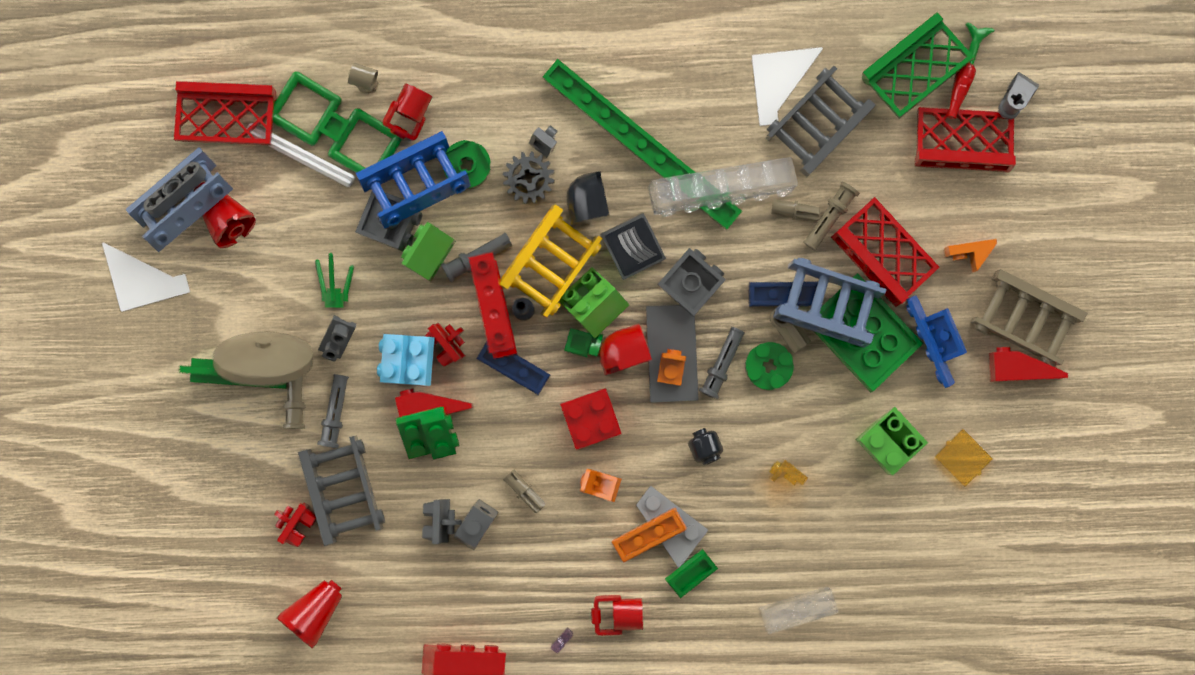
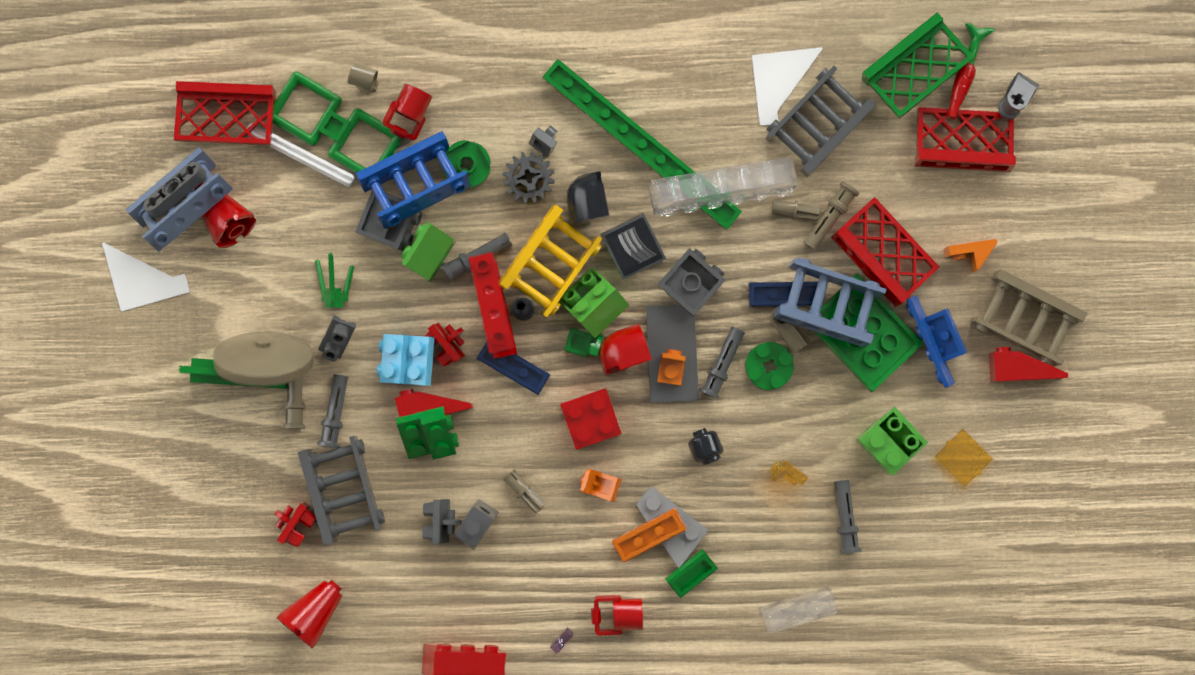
(847, 528): none -> dark grey pin

